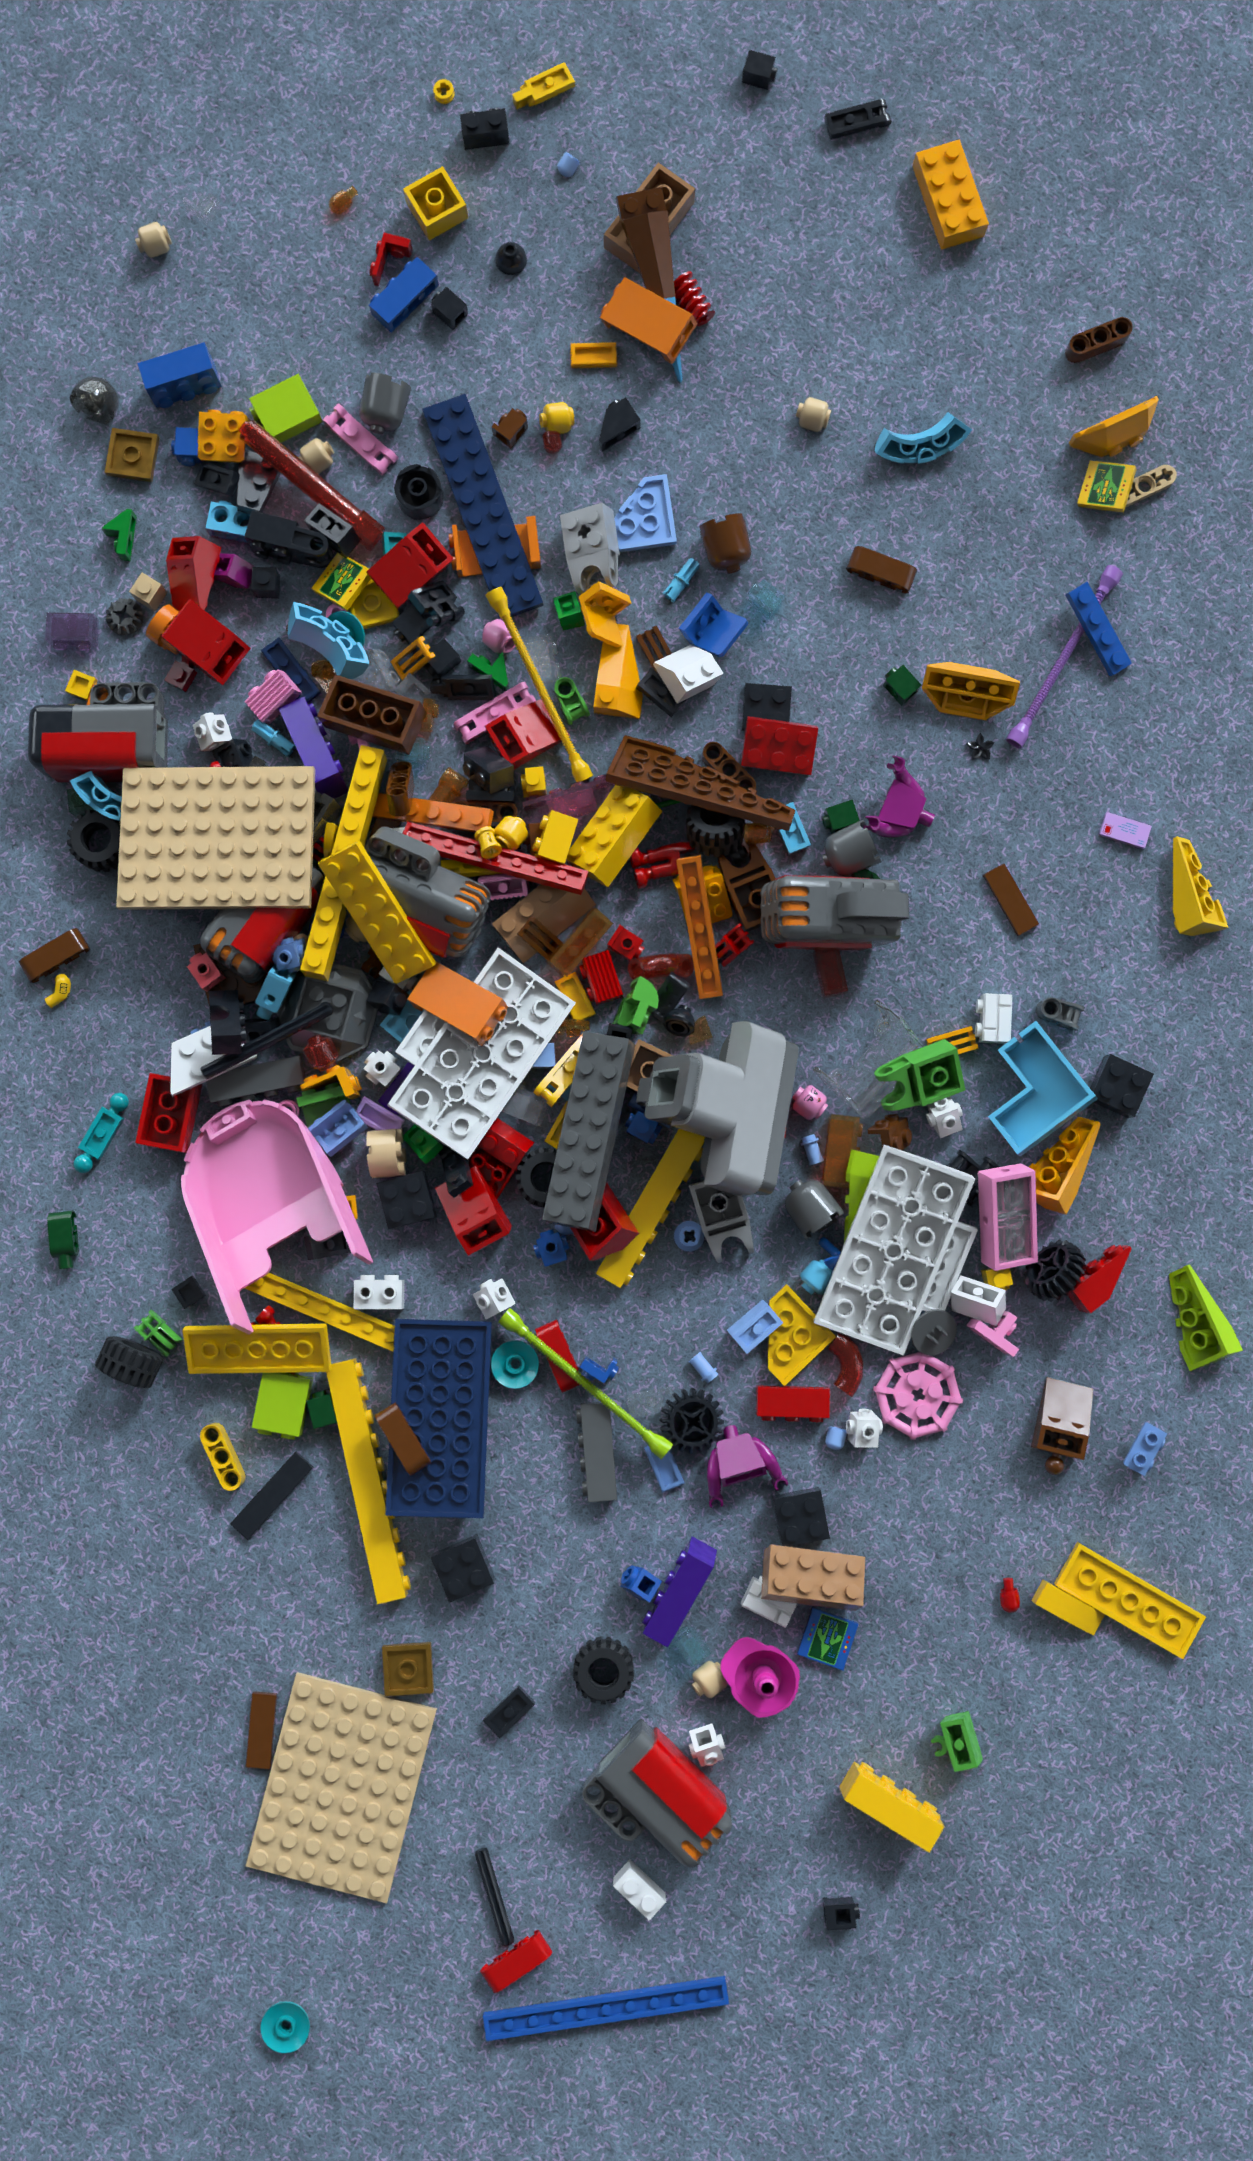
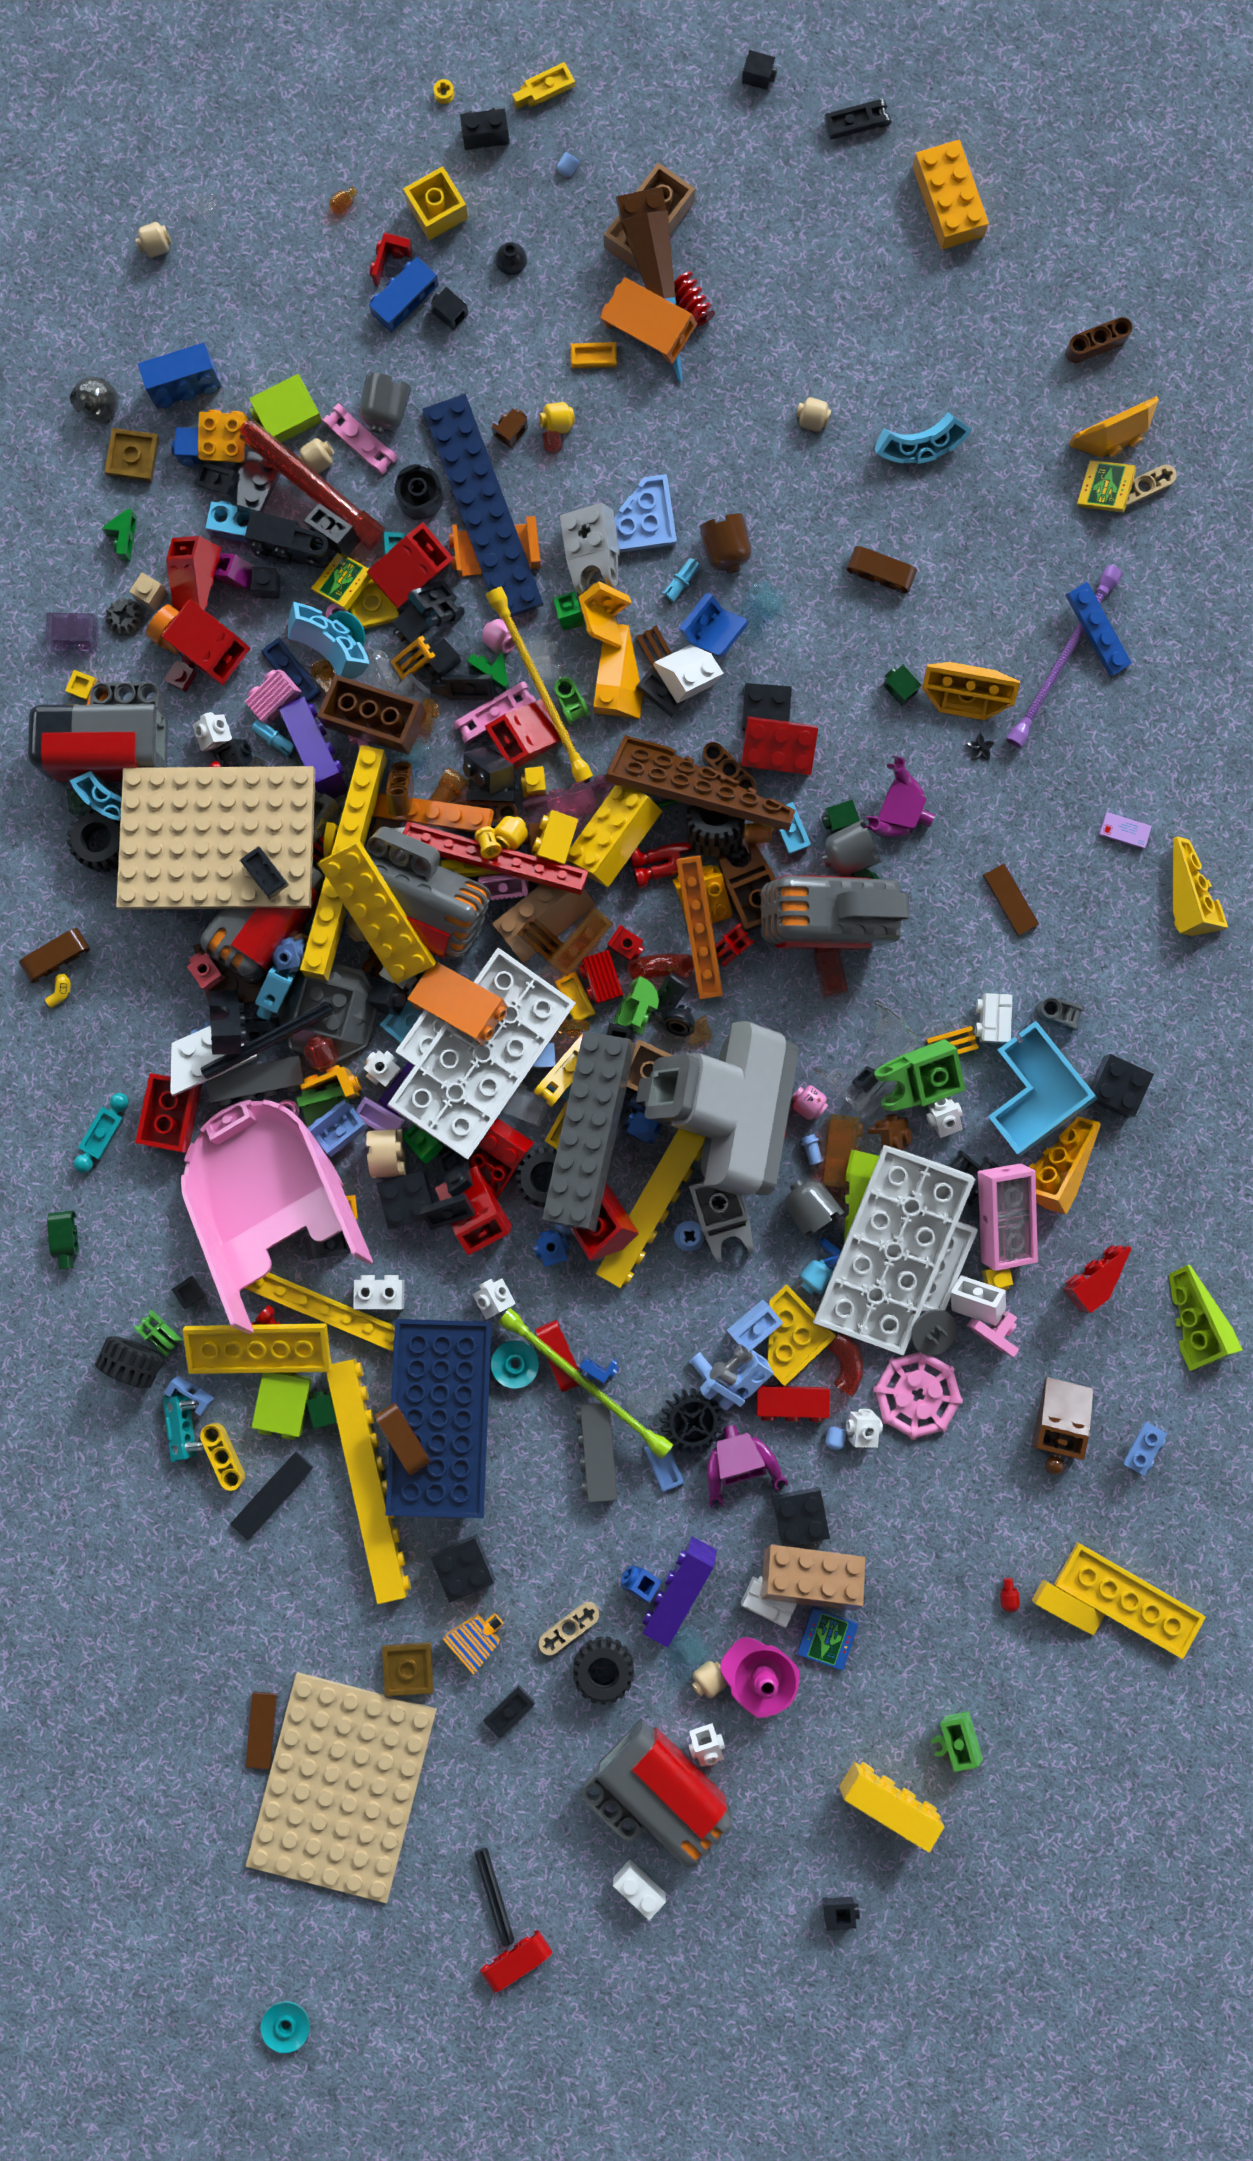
(180, 1427): none -> teal piece
(183, 1386): none -> medium blue piece
(264, 872): none -> black plate
(447, 1211): none -> black plate
(474, 1640): none -> torso
(587, 1622): none -> tan beam
(605, 2008): blue plate -> none
(618, 423): black slope -> none
(733, 1384): none -> light blue hips
(865, 1079): none -> black tile
(1056, 1271): black gear -> none

